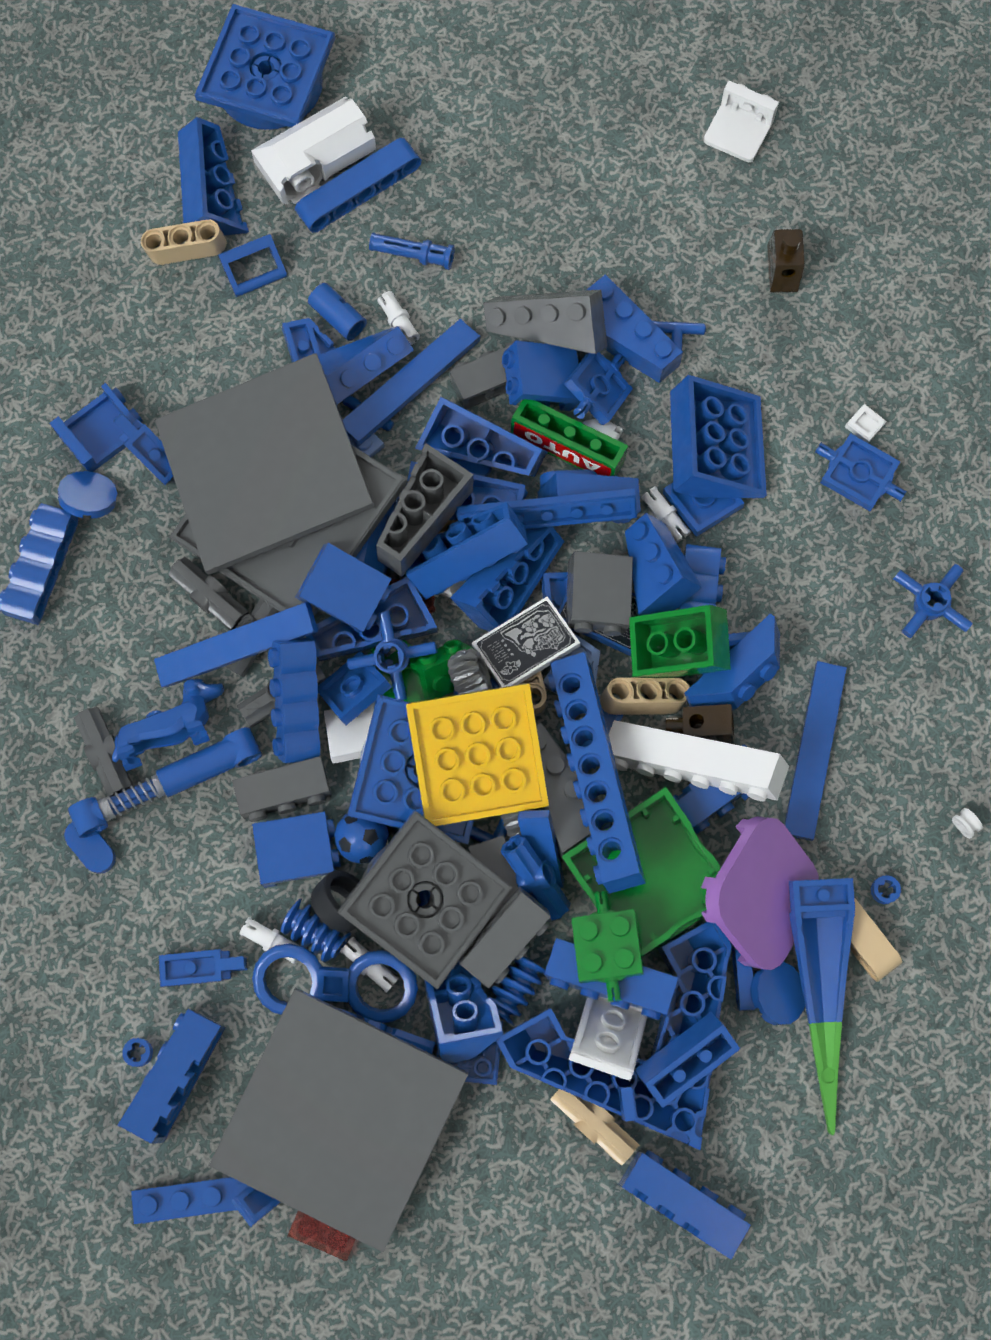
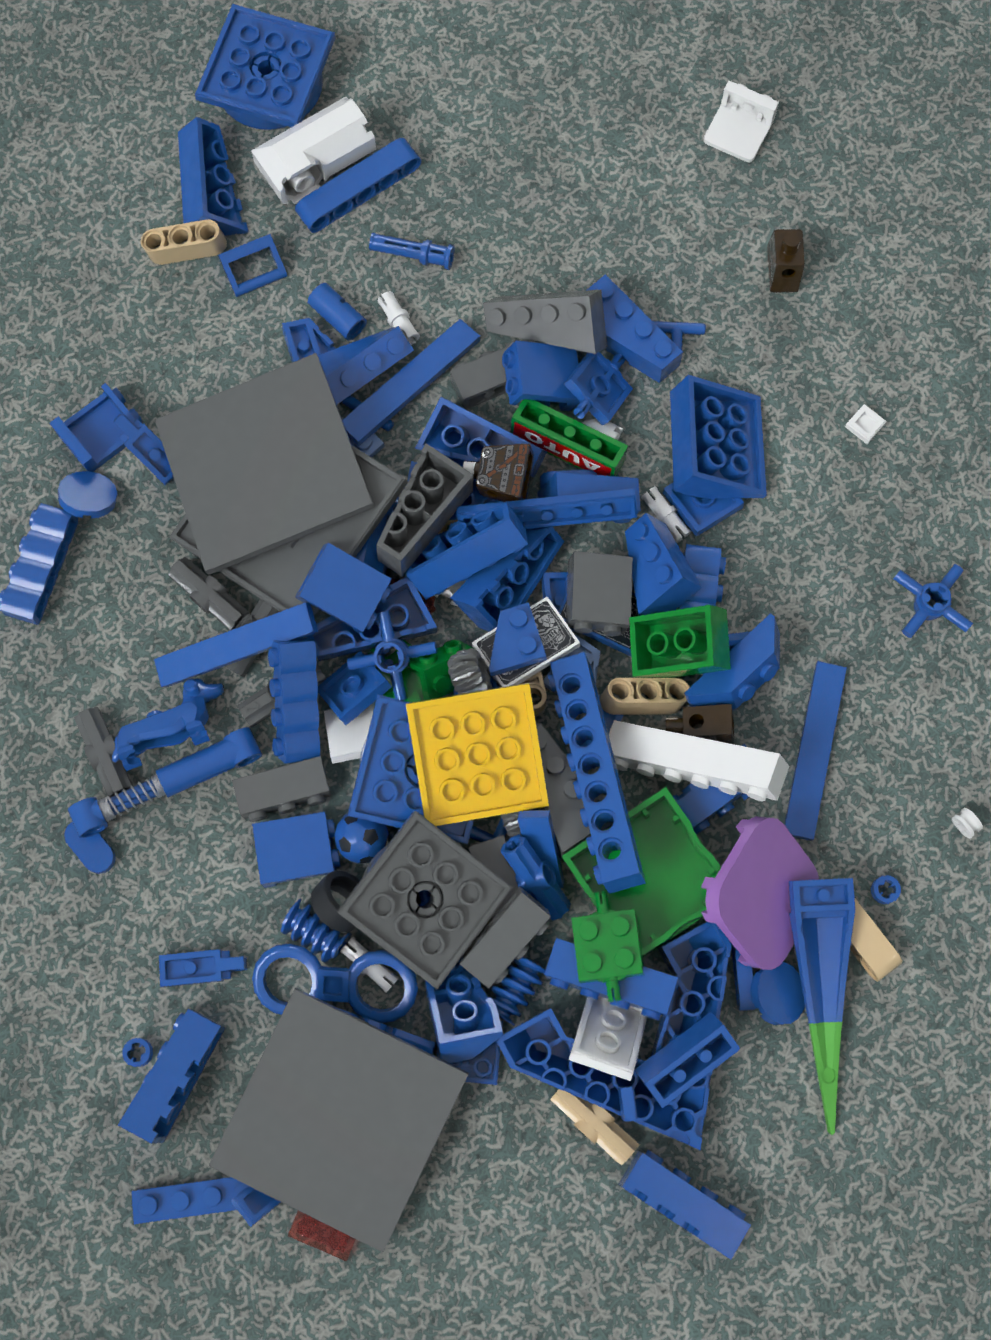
(264, 936): white pin -> none
(503, 471): none -> torso
(516, 641): none -> blue wing
(860, 472): blue plate -> none

